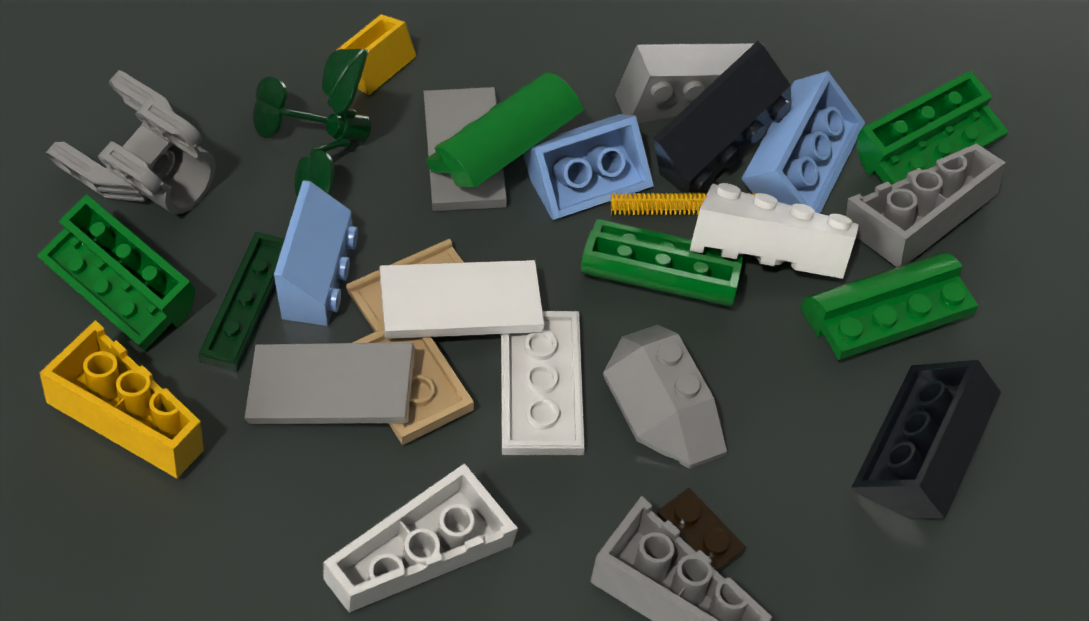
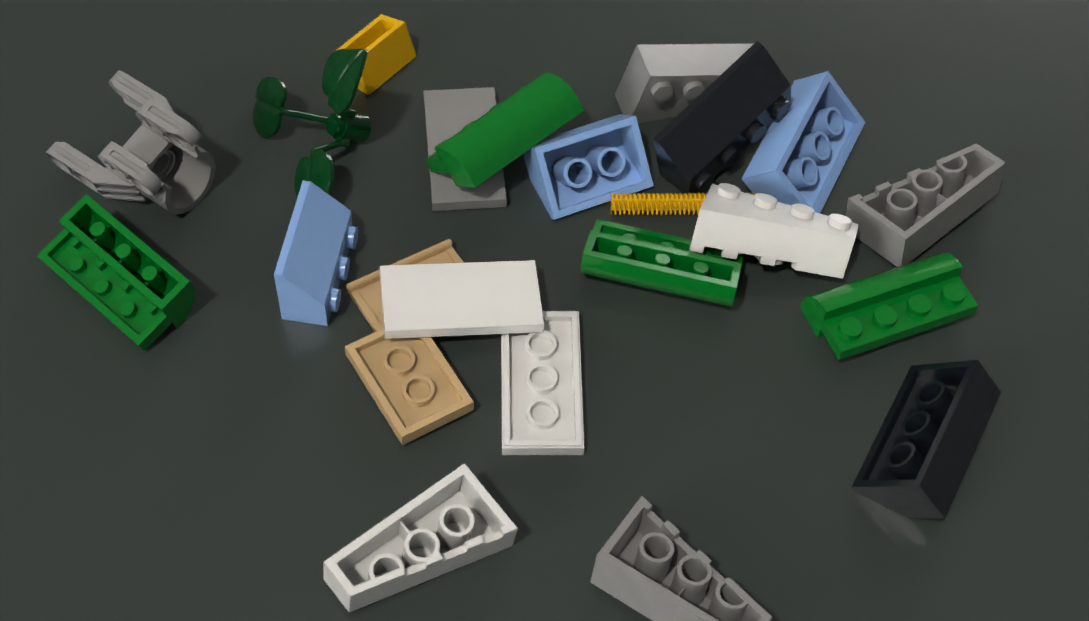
(121, 401): yellow wedge -> none
(243, 304): dark green tile -> none
(330, 383): light grey tile -> none
(665, 397): light grey wedge -> none
(702, 529): dark brown plate -> none
(930, 129): green brick -> none

